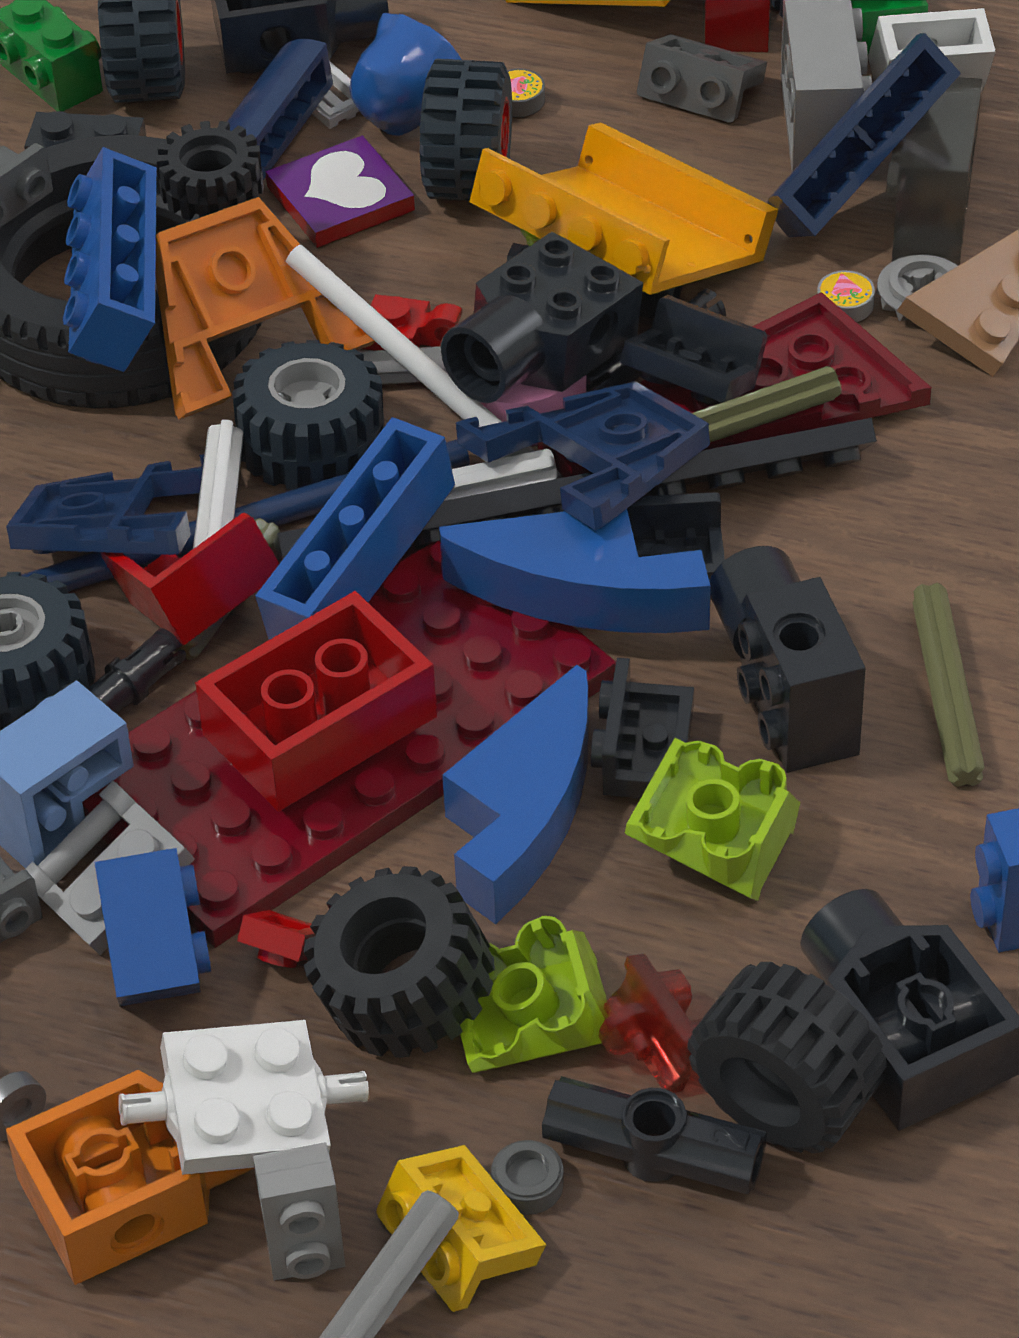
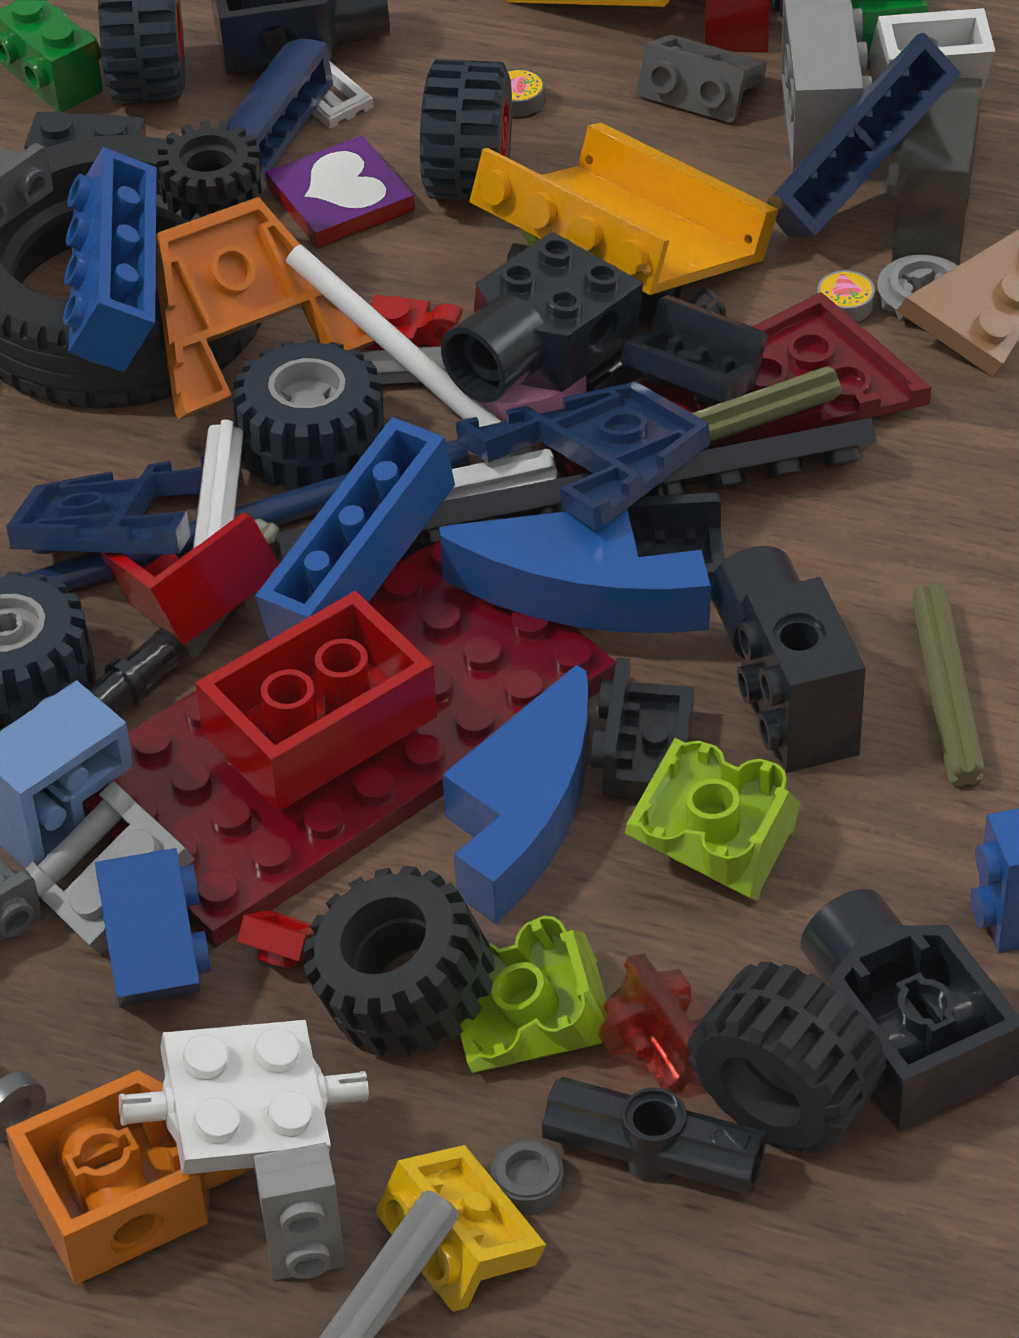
(393, 72): blue piece -> none

